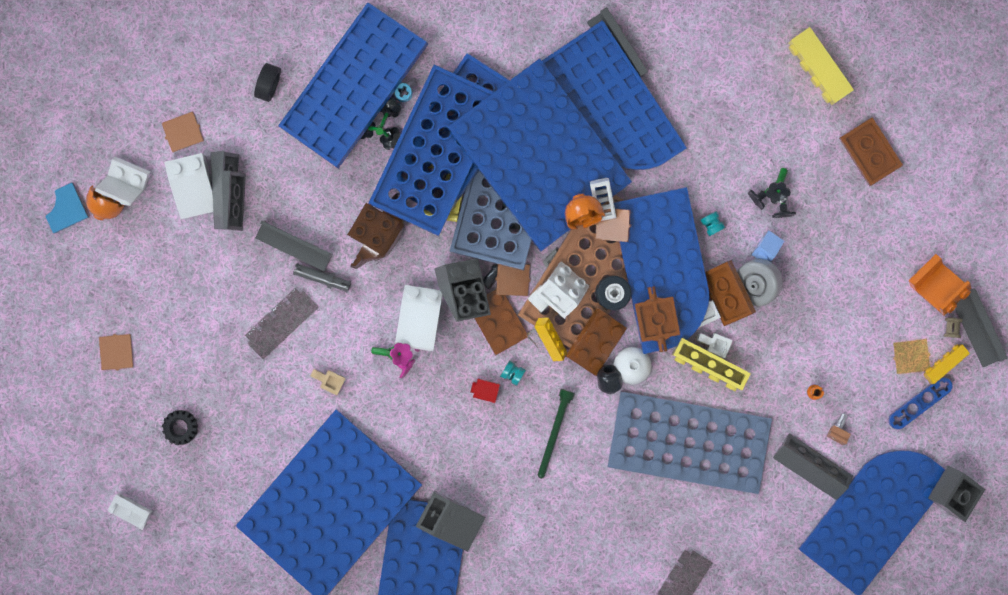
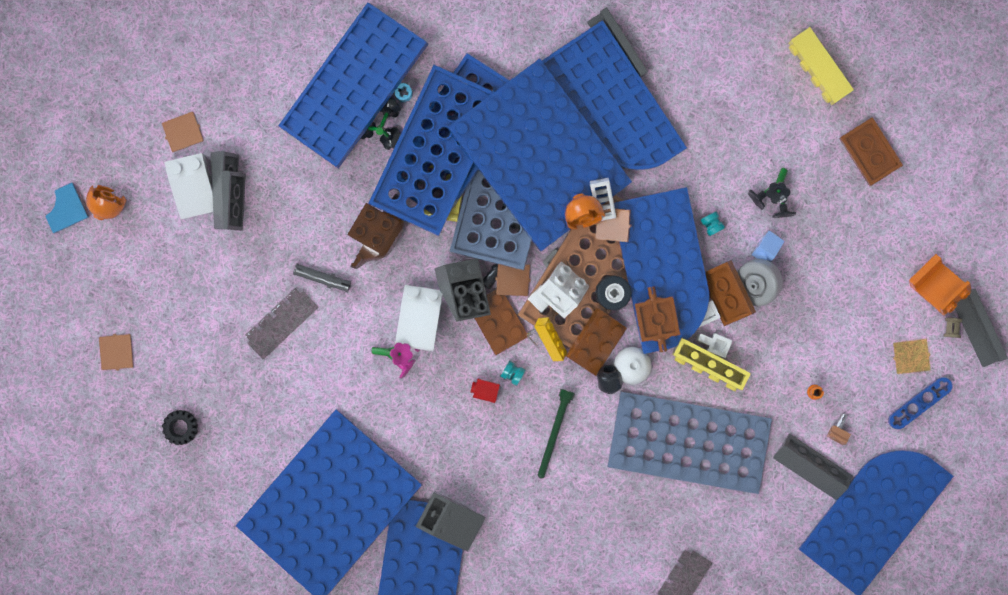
(124, 182): white bracket -> none
(130, 511): white hinge -> none
(267, 82): black tyre -> none
(293, 246): dark grey panel -> none
(330, 382): tan plate -> none
(948, 362): yellow piece -> none
(956, 493): dark grey brick -> none

